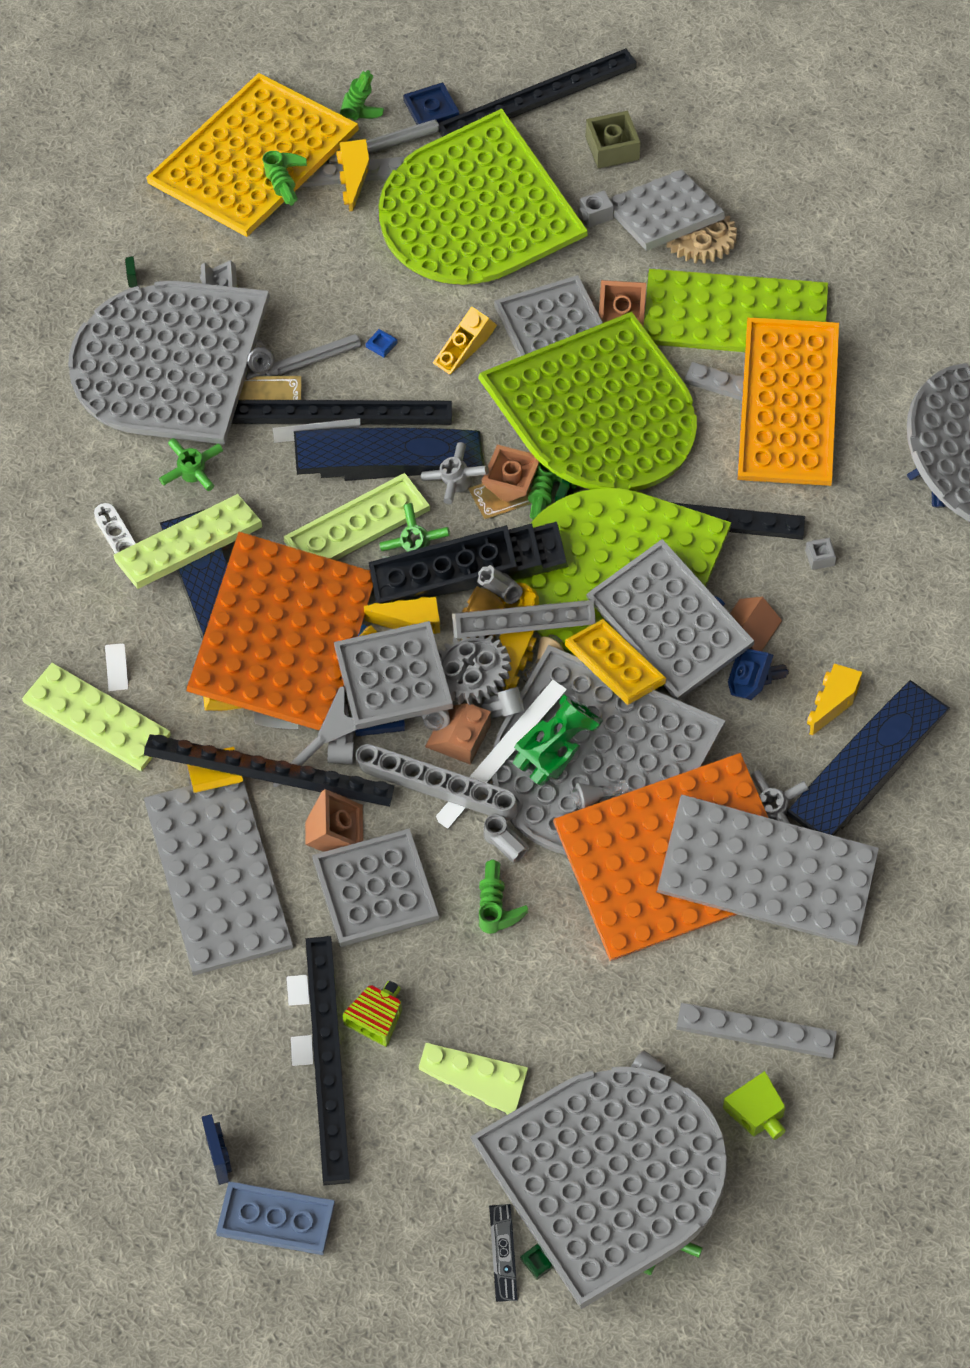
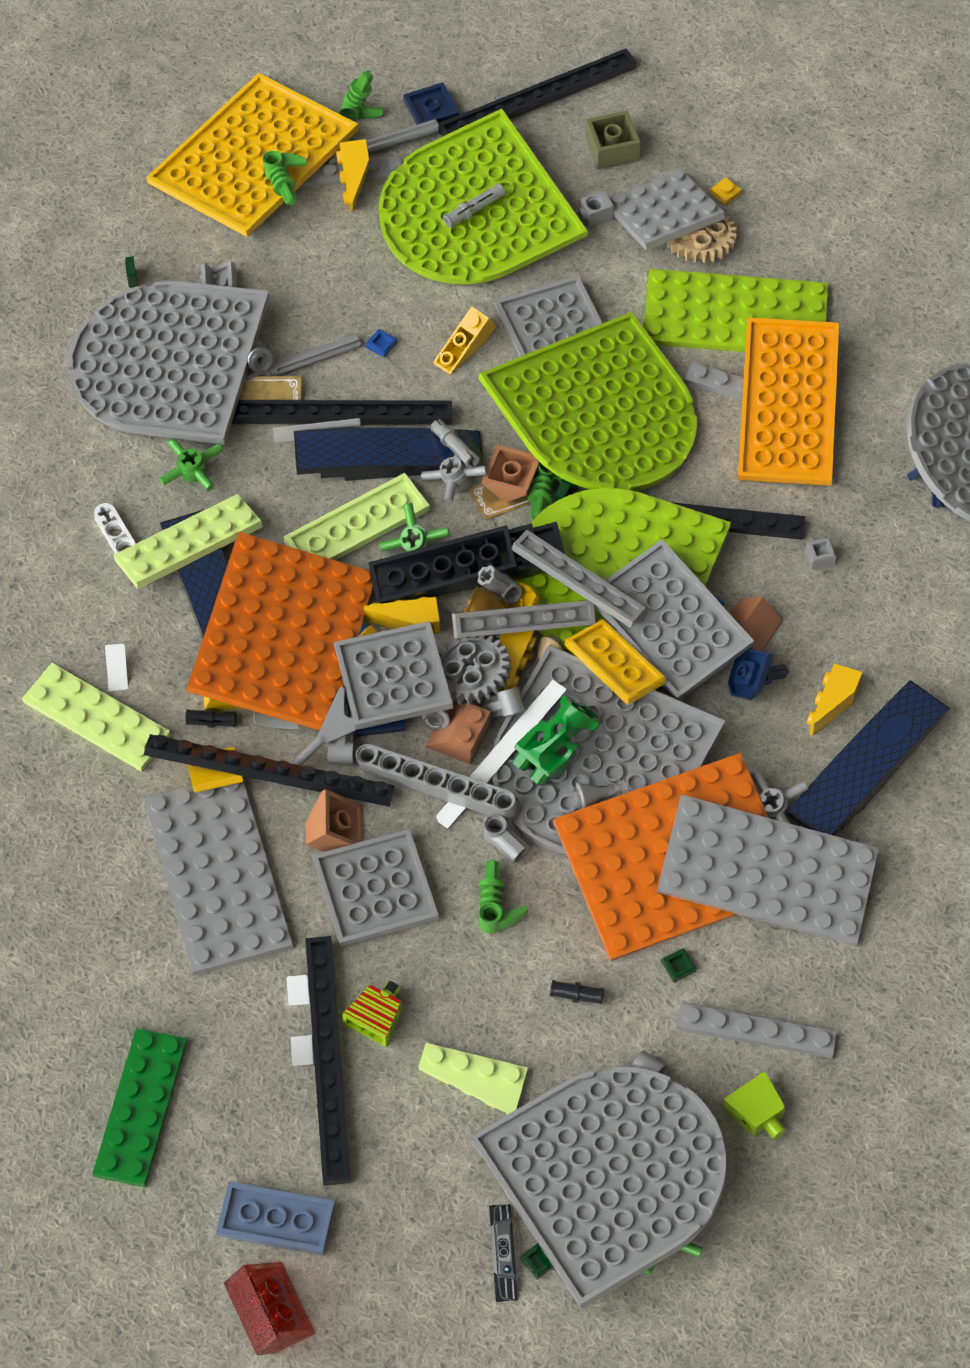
(140, 1108): none -> green plate
(210, 717): none -> black pin
(217, 1148): dark blue plate -> none
(268, 1307): none -> clear red slope
(450, 439): none -> light grey pin
(463, 209): none -> light grey pin
(576, 992): none -> black pin
(578, 578): none -> light grey plate
(621, 298): nougat slope -> none
(678, 965): none -> dark green tile
(725, 191): none -> yellow plate

